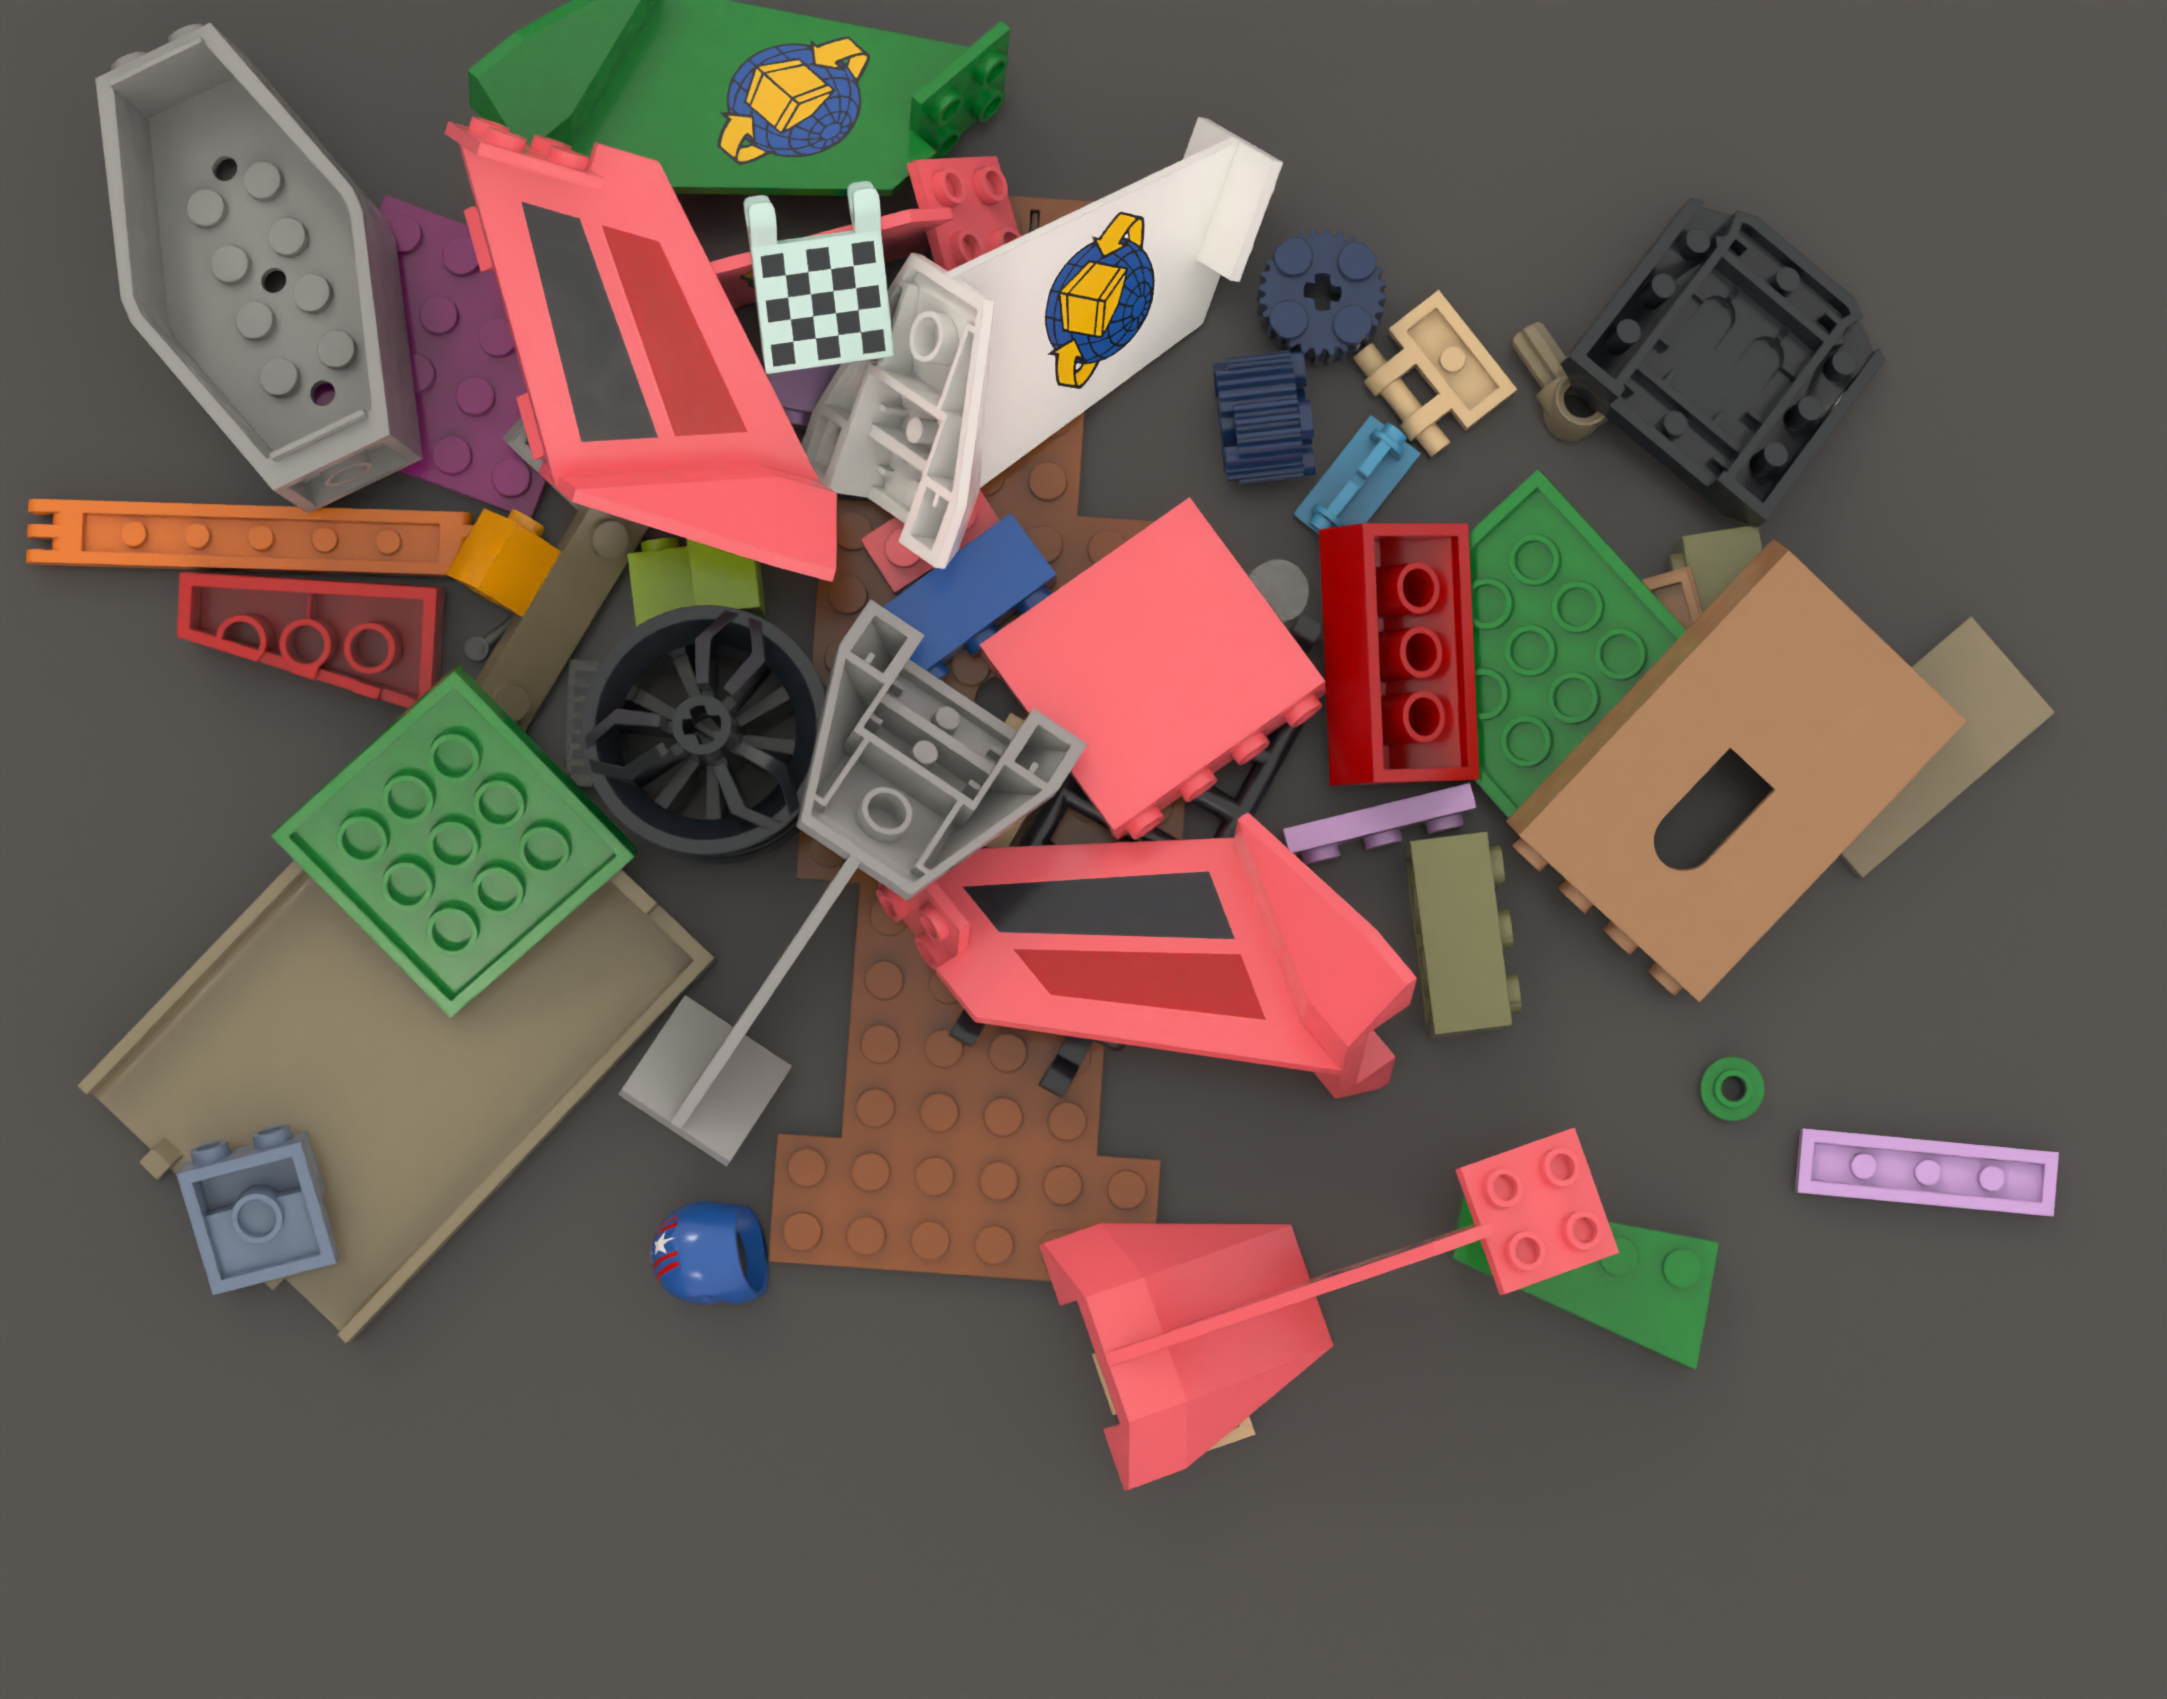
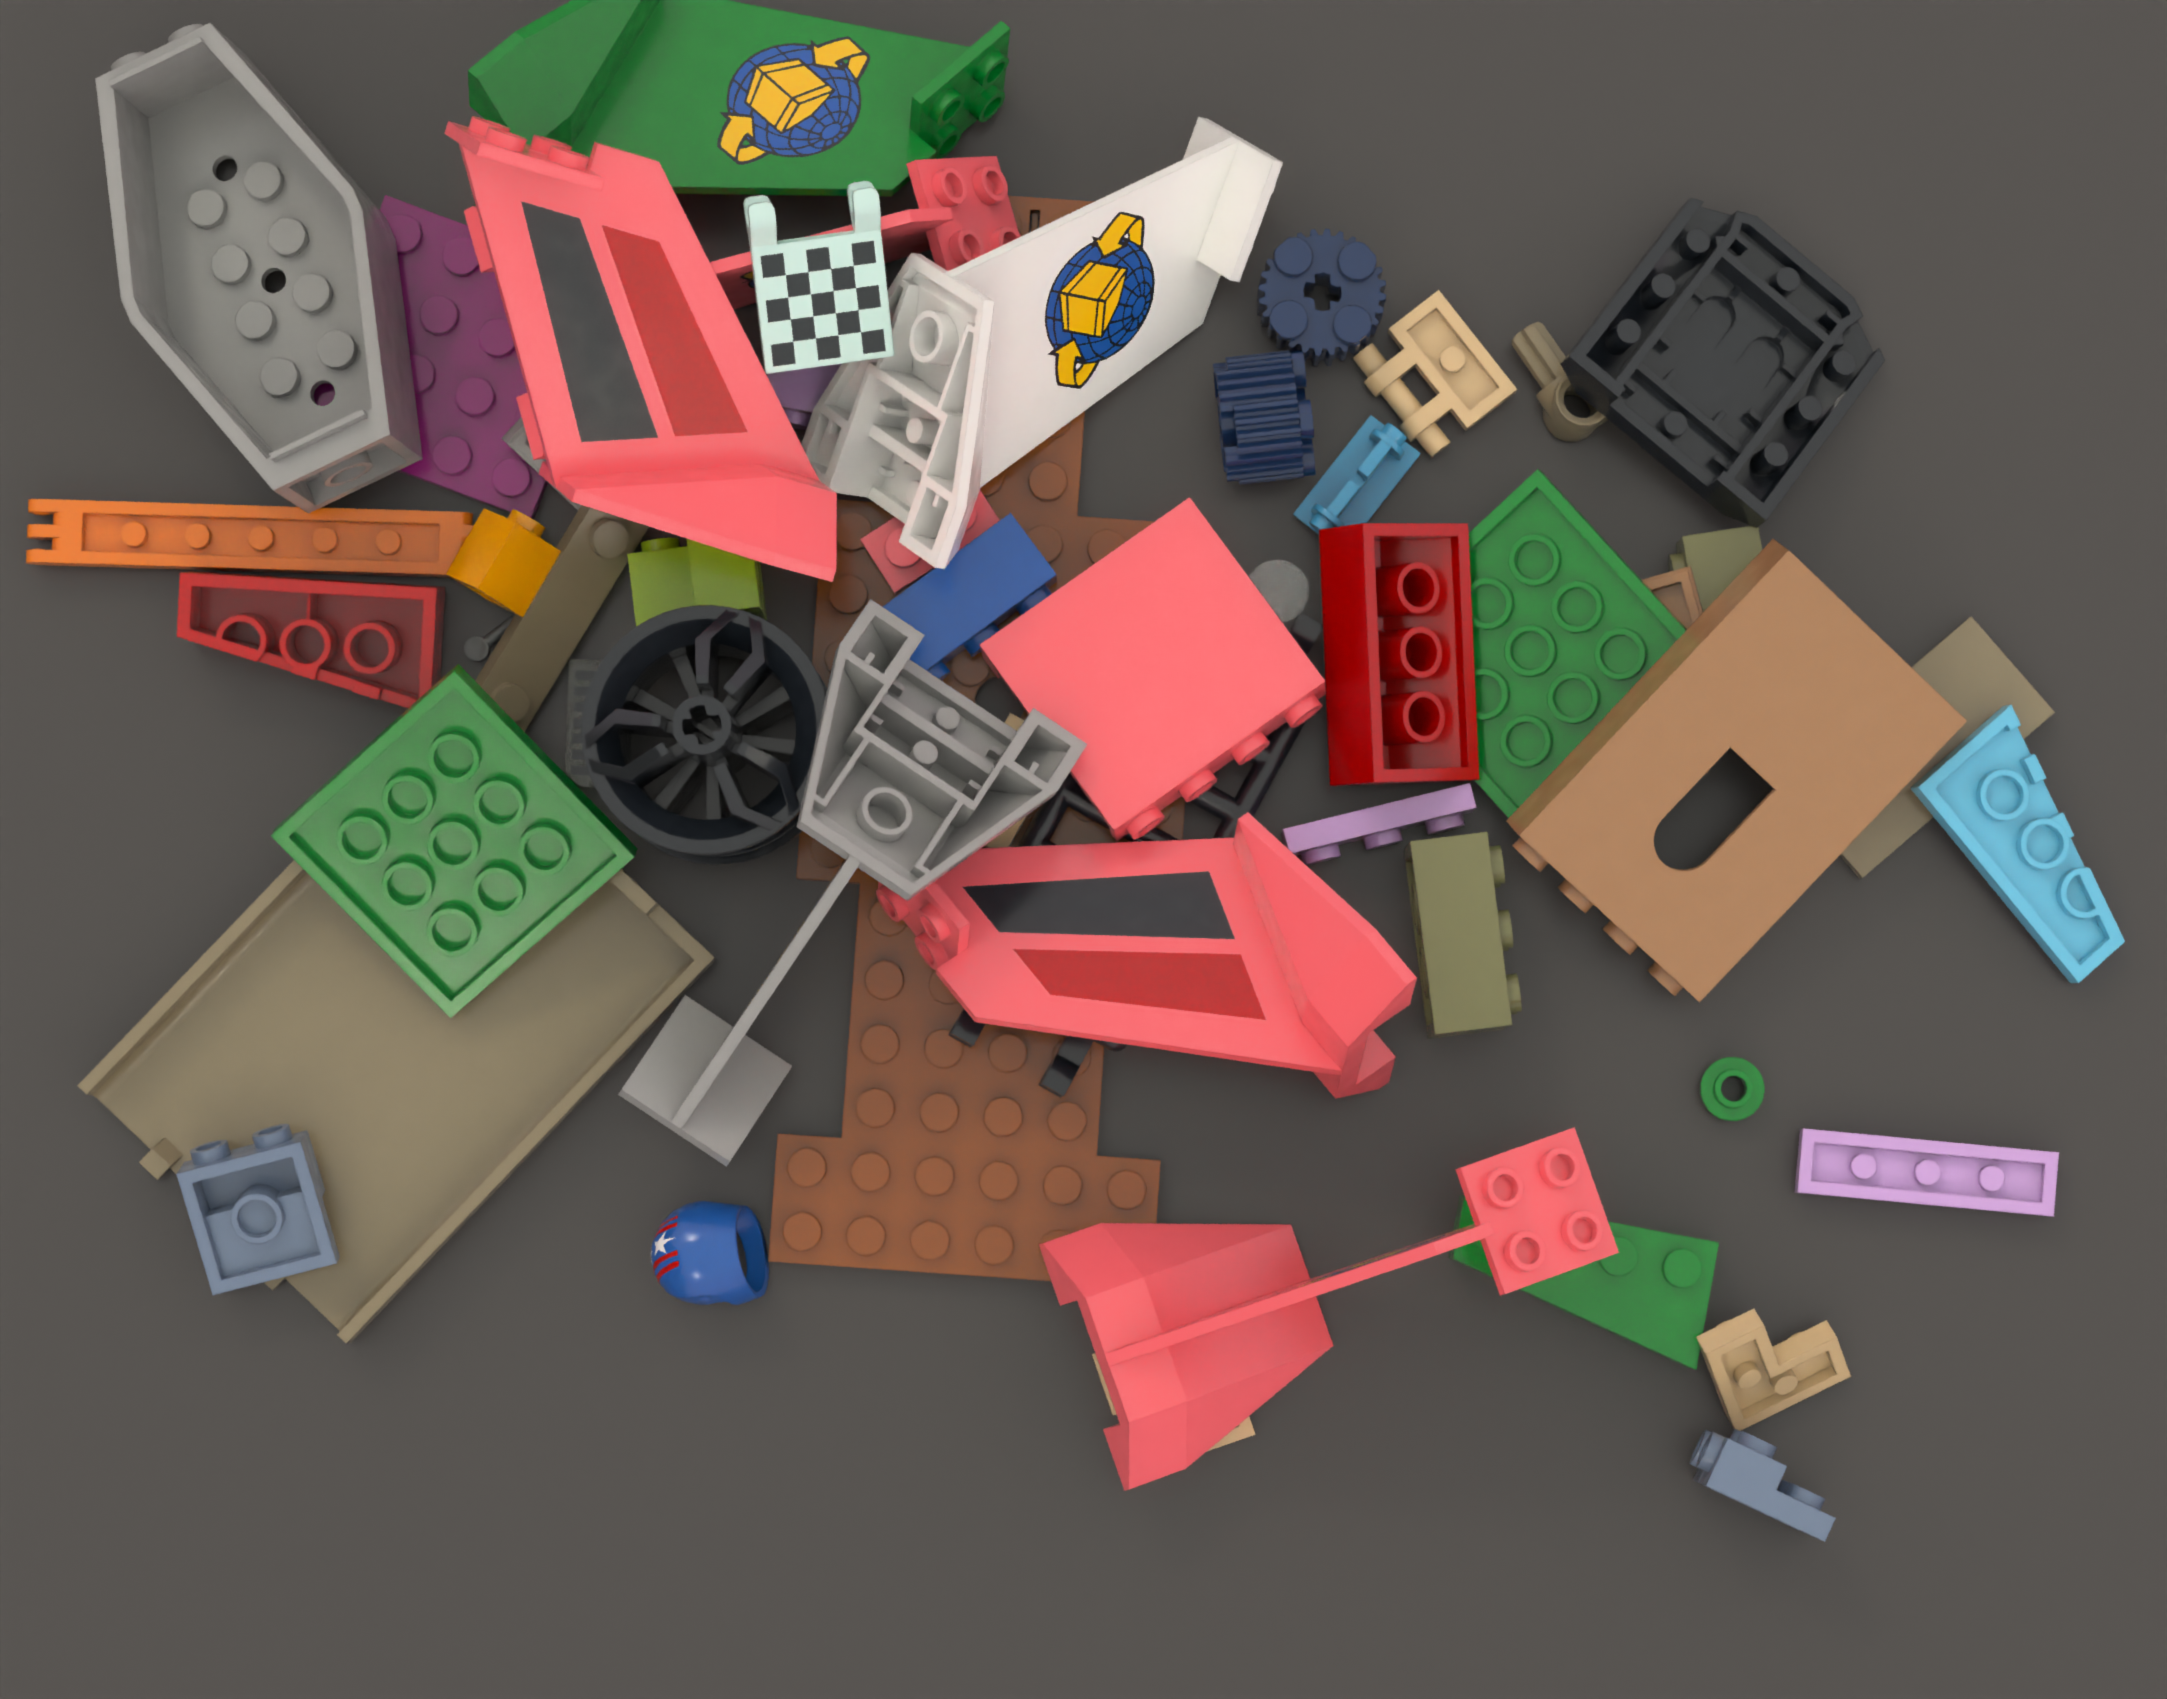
(1747, 1473): none -> sand blue plate
(1765, 1379): none -> tan plate
(2008, 827): none -> medium azure wing

